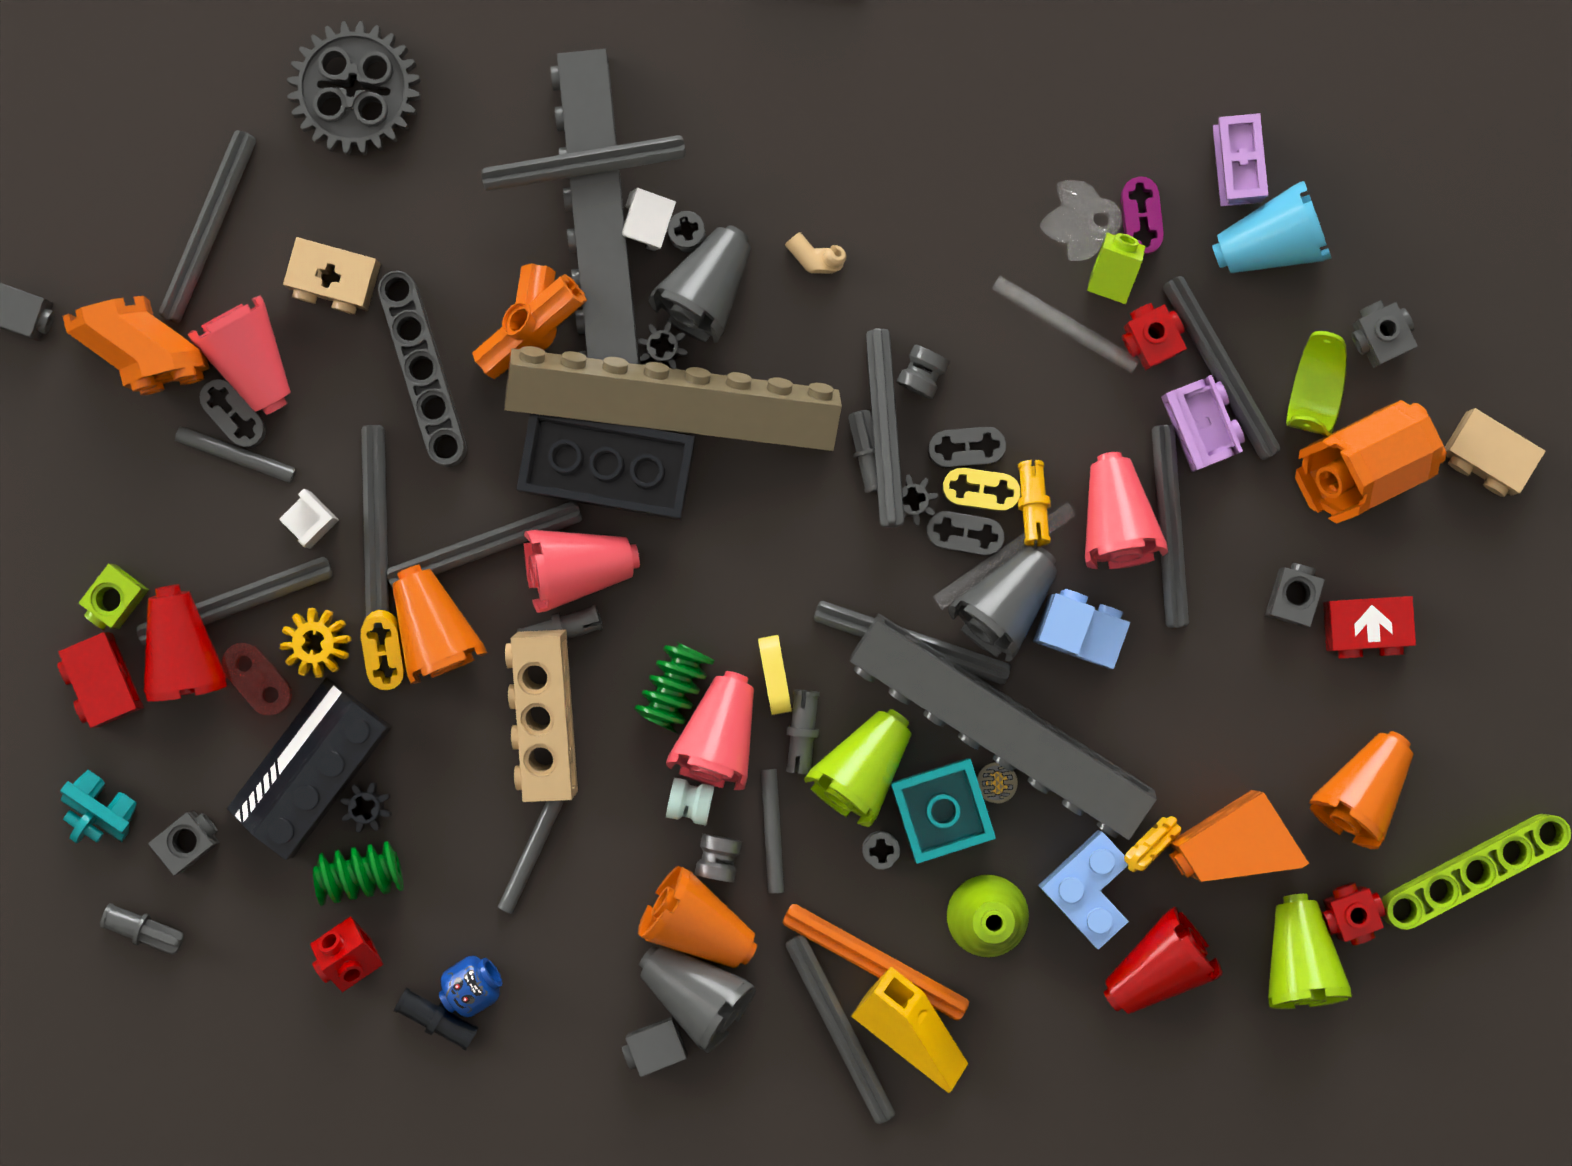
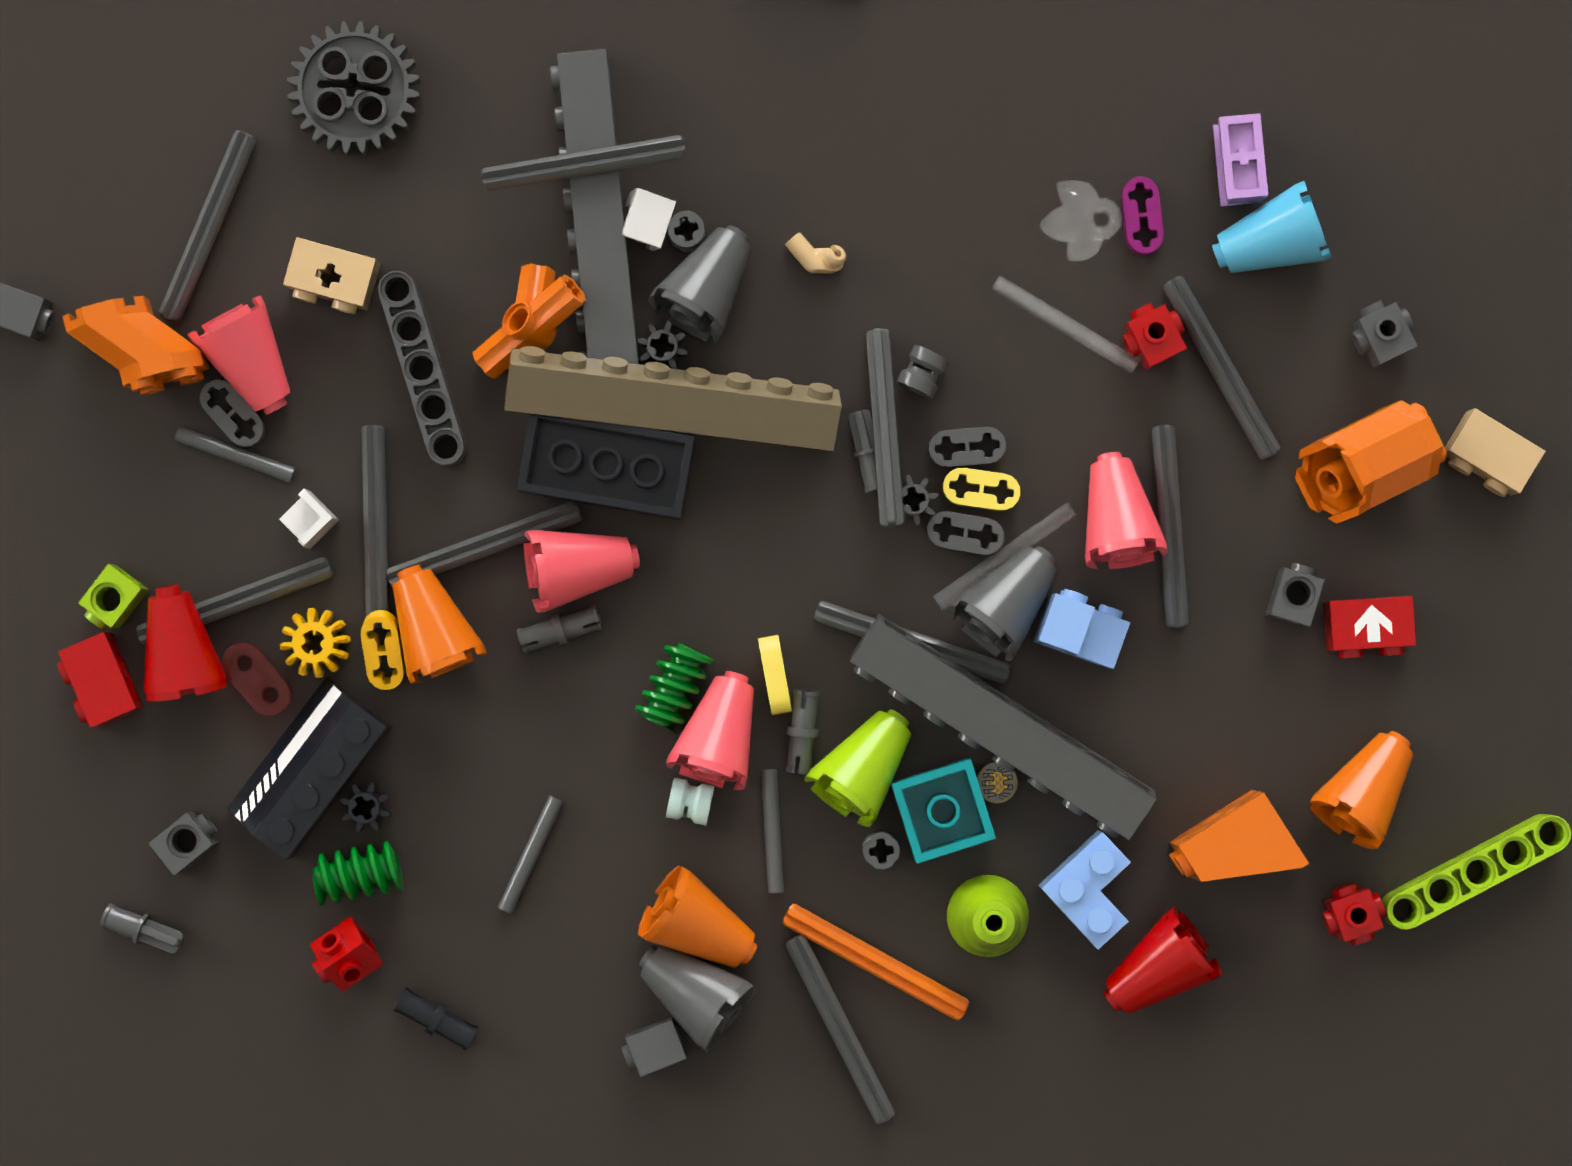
(82, 798): teal hips -> none
(470, 986): blue head -> none
(549, 651): tan brick -> none
(720, 848): flat silver wheel -> none
(910, 1026): yellow slope -> none
(1034, 503): yellow pin -> none
(1116, 267): lime brick -> none
(1152, 844): yellow axle -> none
(1203, 423): lavender hinge -> none
(1304, 958): lime cone -> none
(1318, 384): lime piece -> none

